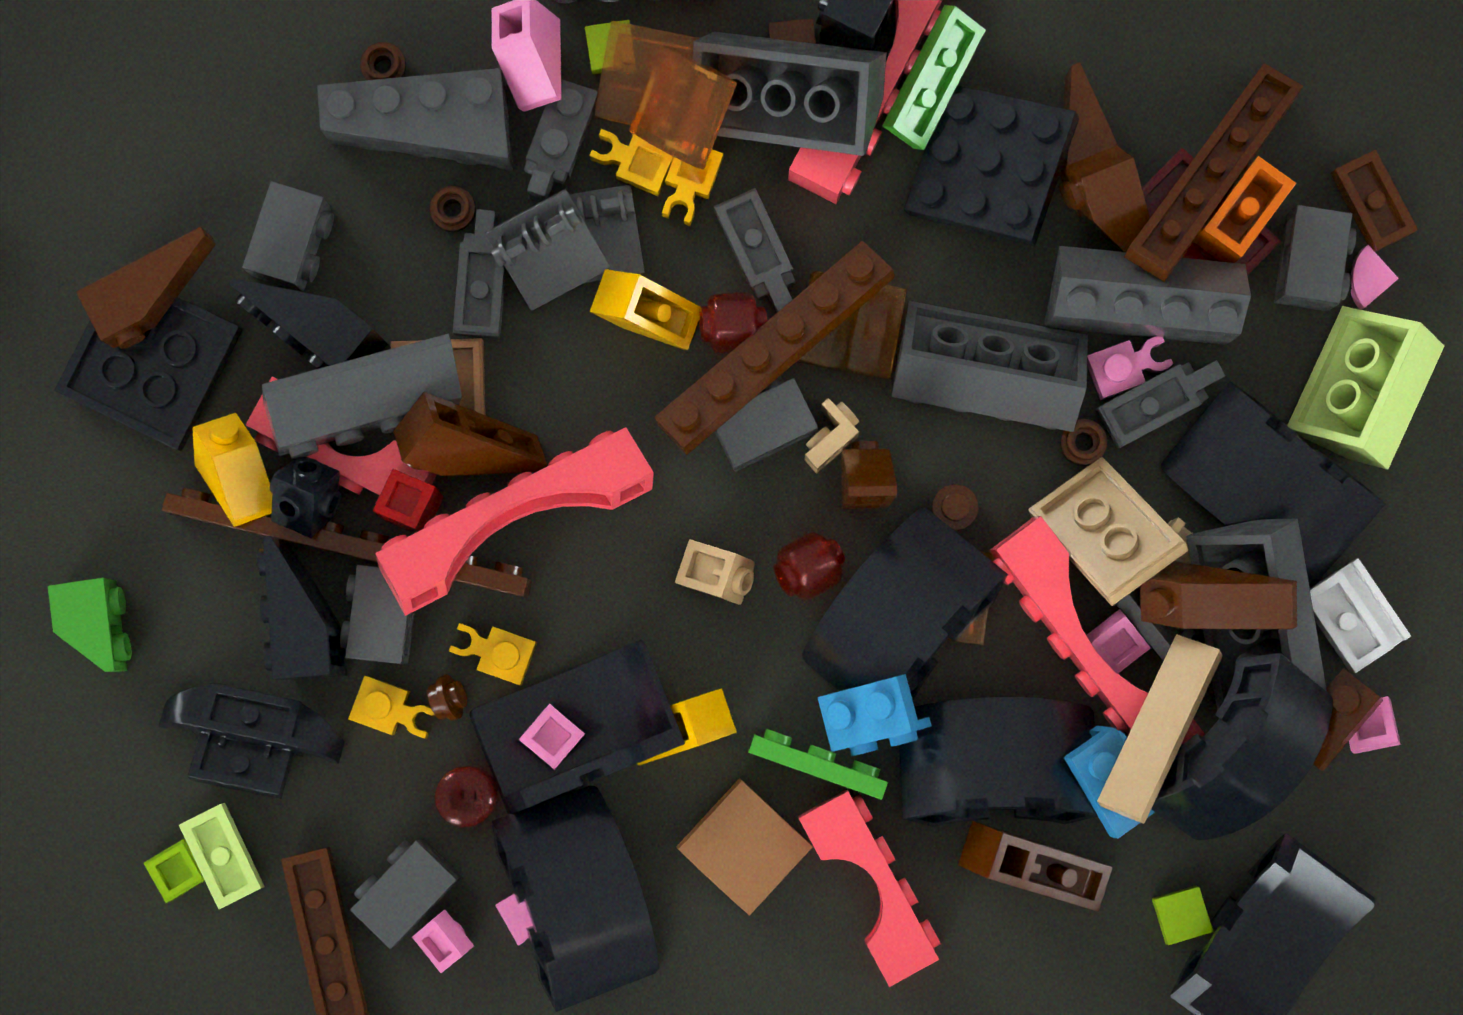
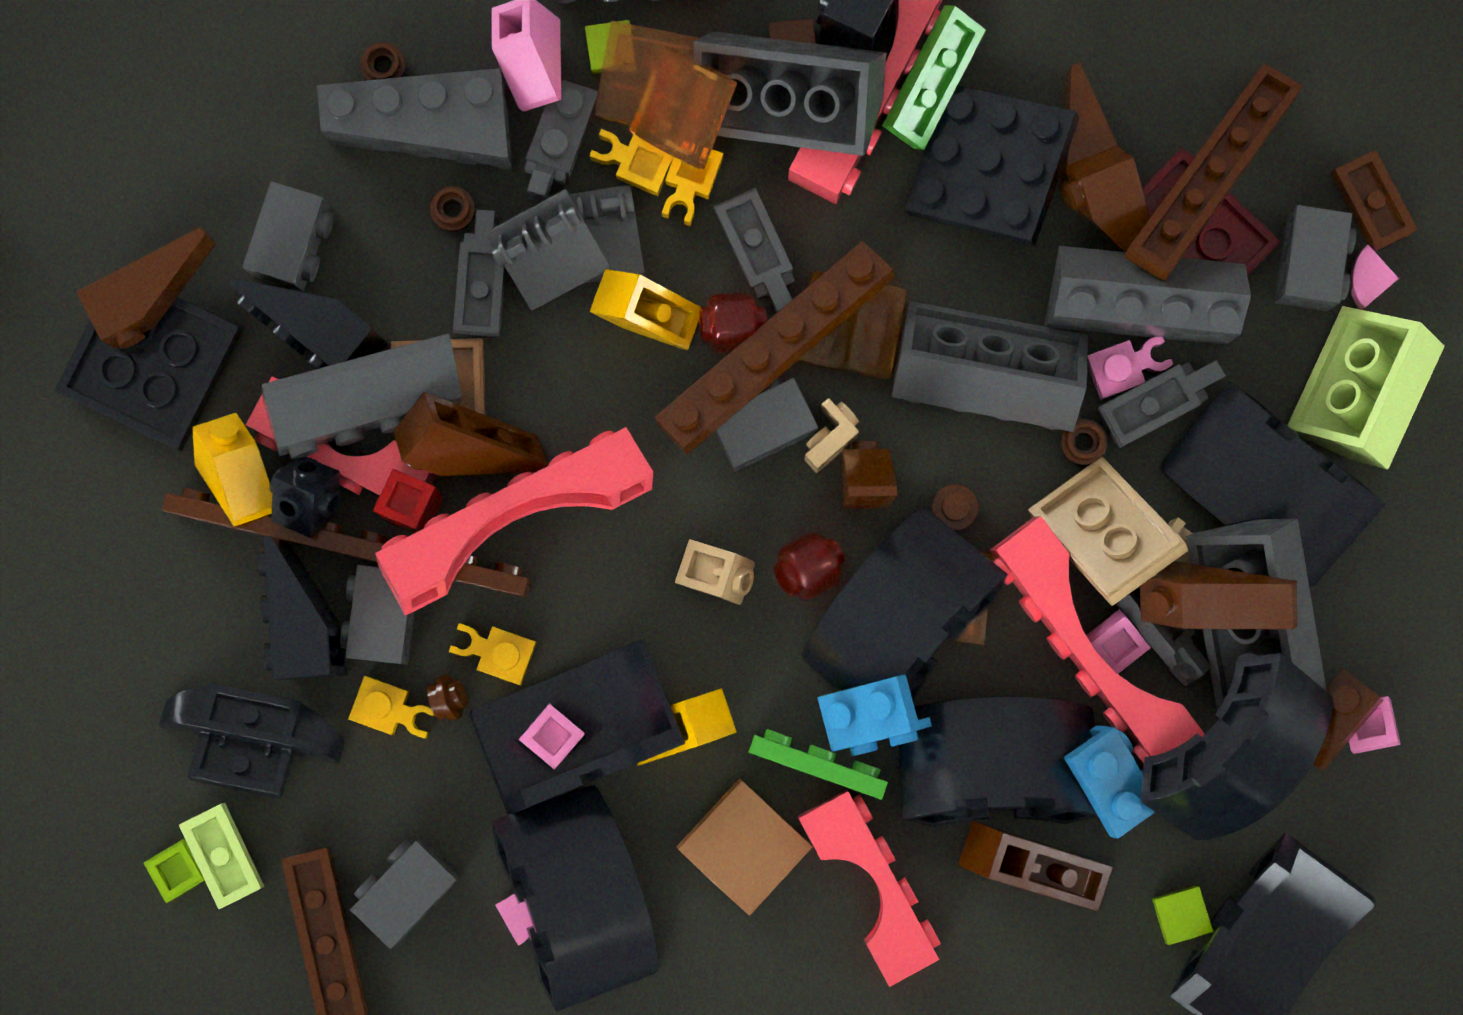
(90, 621): bright green slope -> none
(443, 941): bright pink plate -> none
(466, 811): clear red head -> none
(1160, 728): tan tile -> none
(1244, 211): orange brick -> none
(1356, 616): white plate -> none

